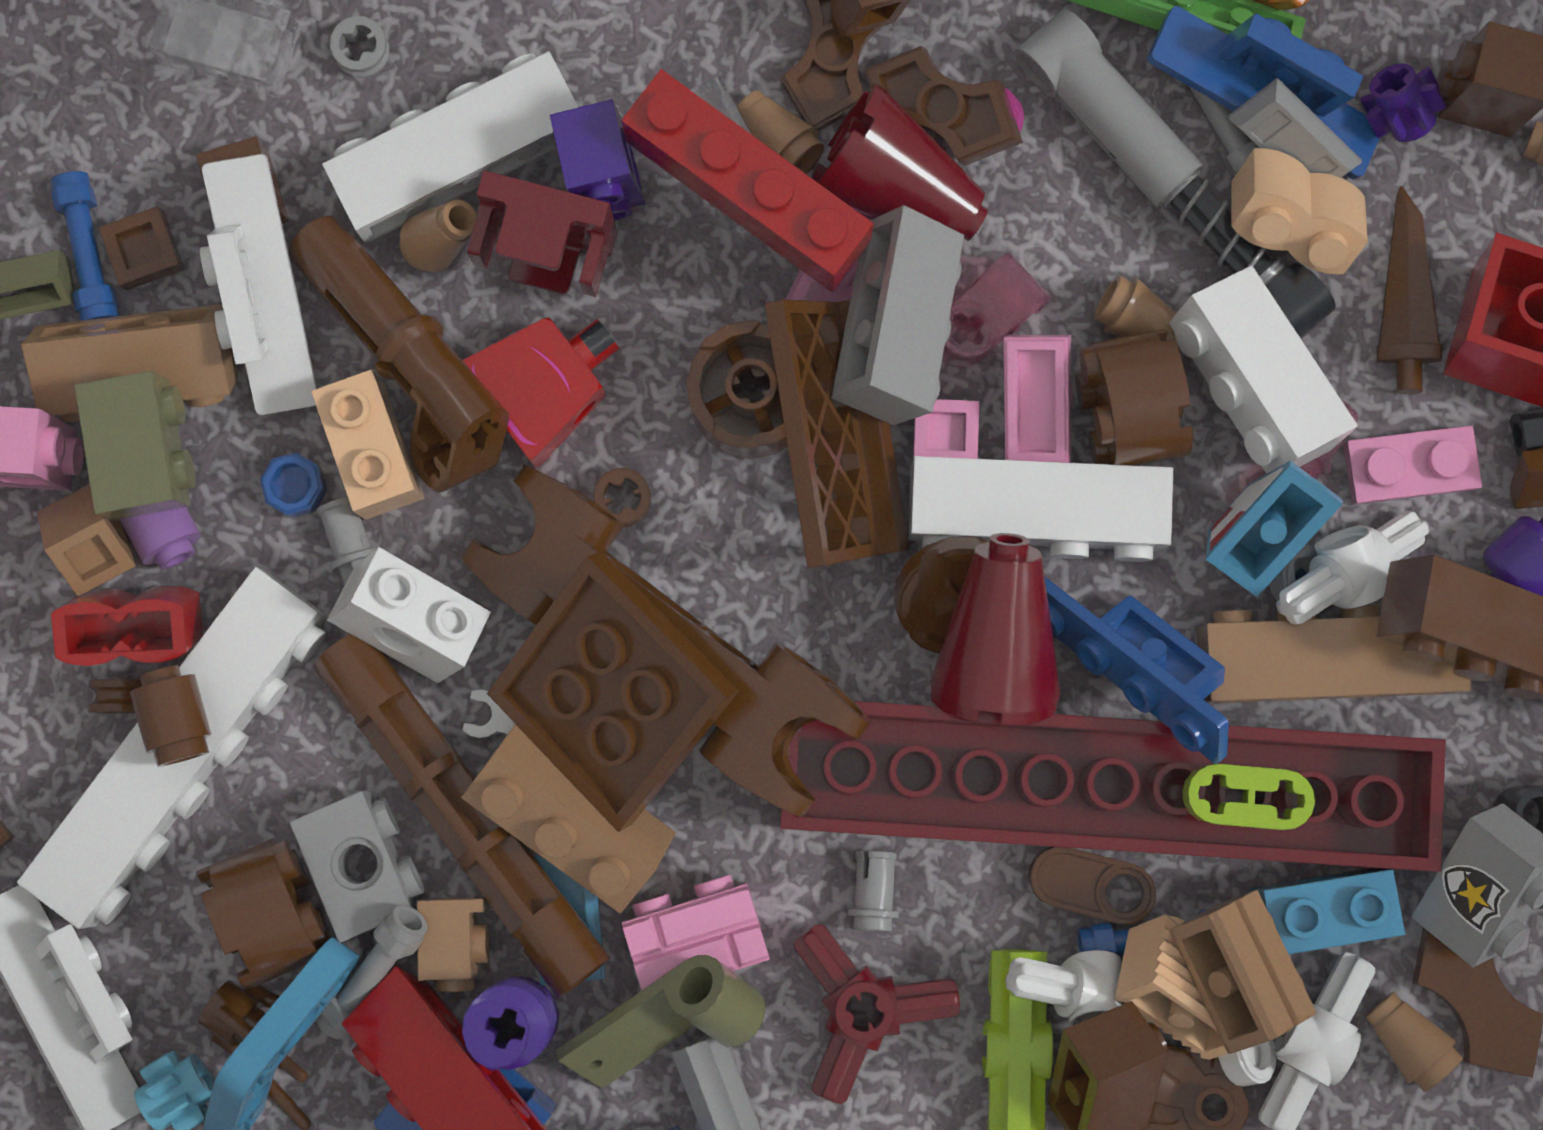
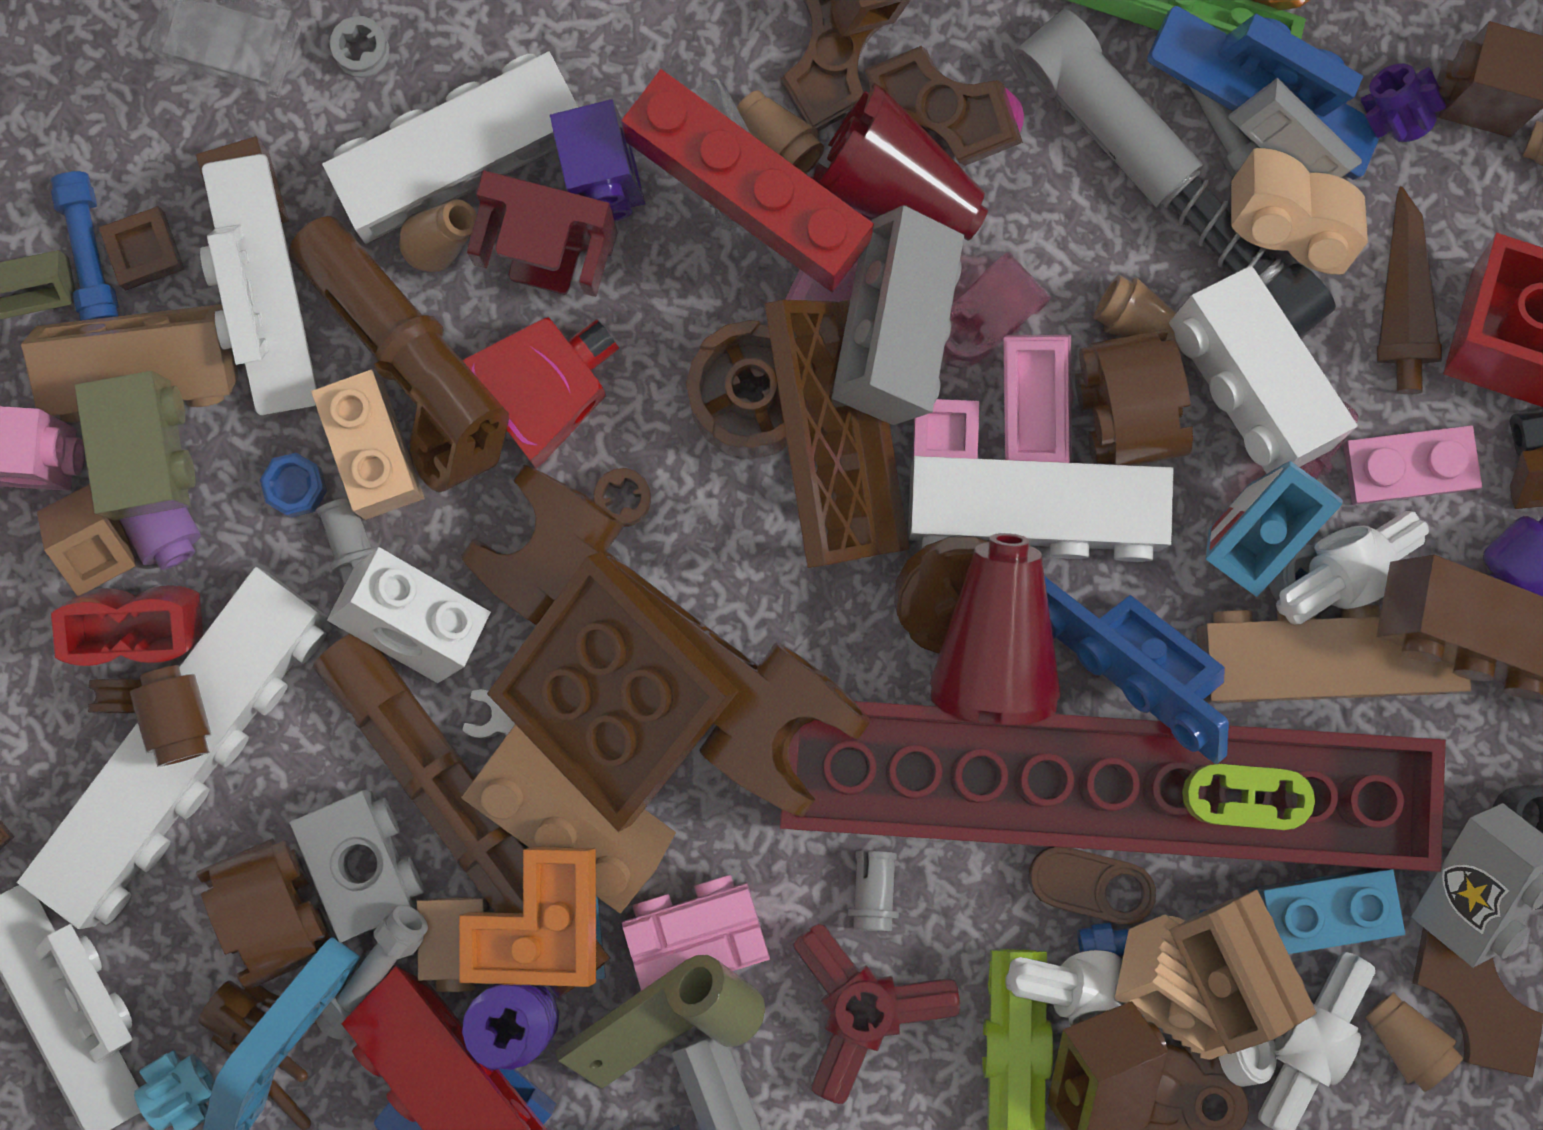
(553, 936): none -> orange plate

